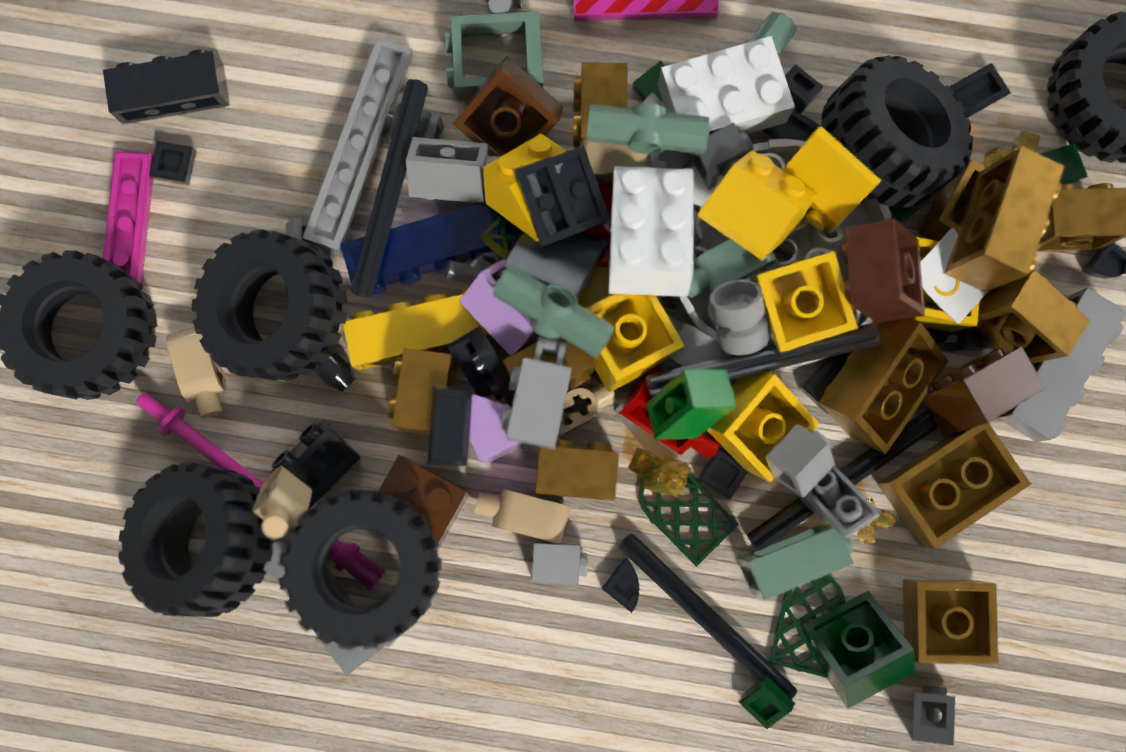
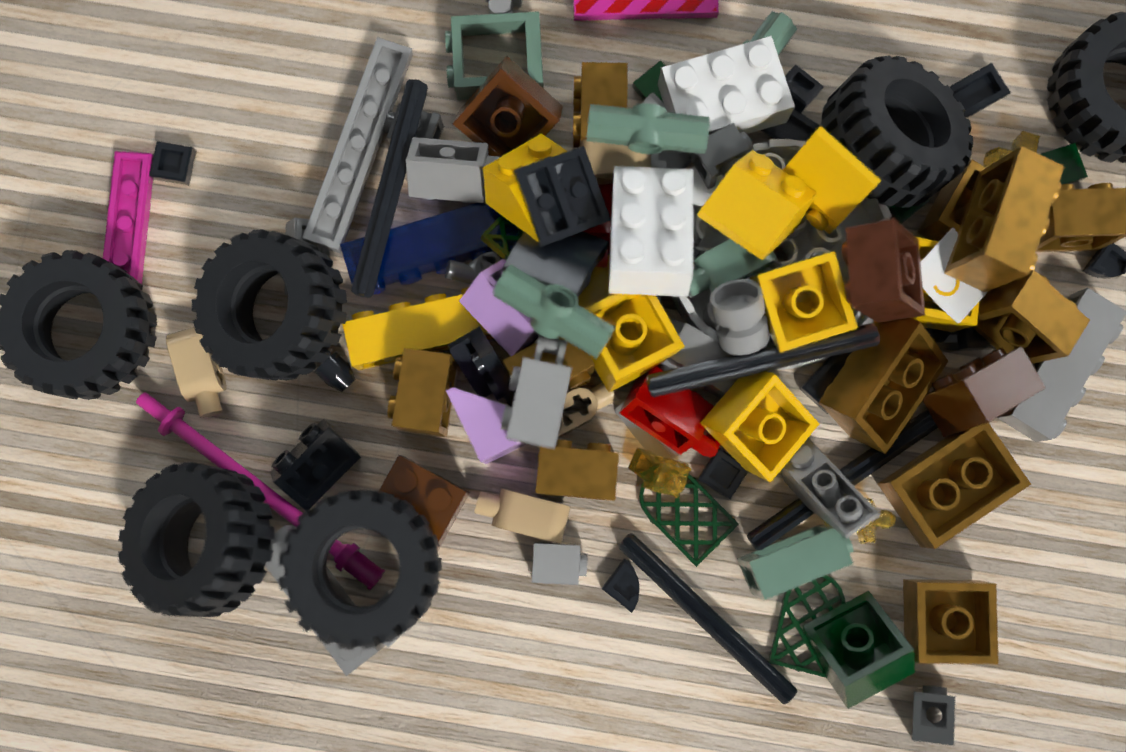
(166, 87): black brick -> none
(281, 502): tan piece -> none
(450, 425): black tile -> none
(690, 404): green brick -> none
(766, 702): dark green tile -> none
(801, 460): light grey brick -> none

